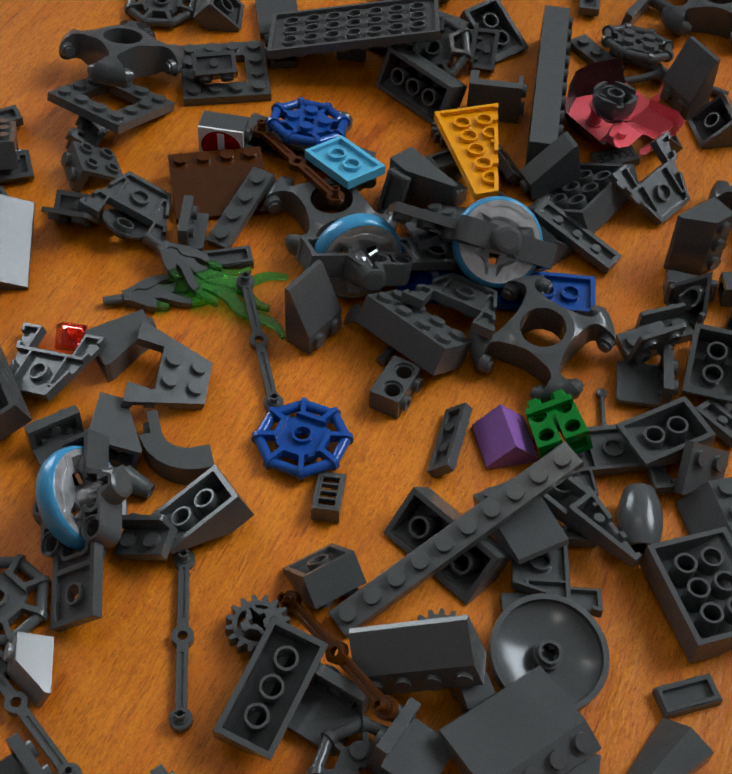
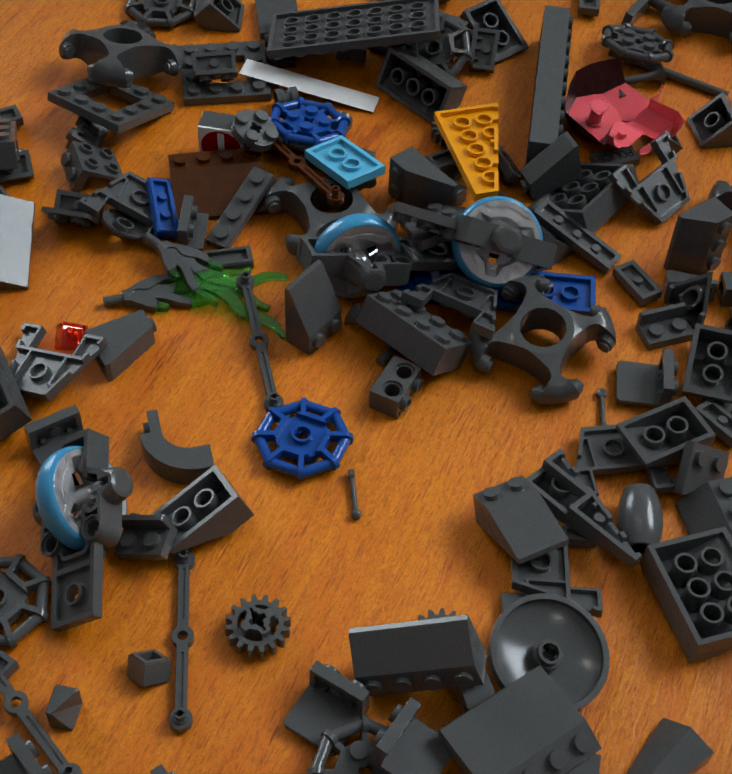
(31, 665): light grey slope -> none
(64, 707): none -> dark grey slope
(119, 426): dark grey slope -> none
(141, 485): dark grey cone -> none
(148, 667): none -> dark grey slope
(162, 207): none -> blue tile
(180, 377): dark grey wing -> none
(259, 120): none -> dark grey plate
(270, 689): dark grey slope -> none
(289, 95): none -> dark grey wheel
(309, 85): none -> white sticker
(325, 575): dark grey slope -> none
(328, 512): dark grey slope -> none
(356, 513): none -> dark grey hinge
(384, 705): reddish brown piece -> none
(394, 189): dark grey tile -> none
(424, 516): dark grey slope -> none
(449, 440): dark grey plate -> none
(456, 539): dark grey plate -> none
(504, 439): medium lavender slope -> none
(506, 94): dark grey panel -> none
(557, 416): green hips -> none
(589, 50): dark grey plate -> none
(614, 101): dark grey cylinder -> none
(637, 282): none -> dark grey plate
(648, 341): dark grey bracket -> none
(687, 696): dark grey tile -> none
(690, 78): dark grey slope -> none

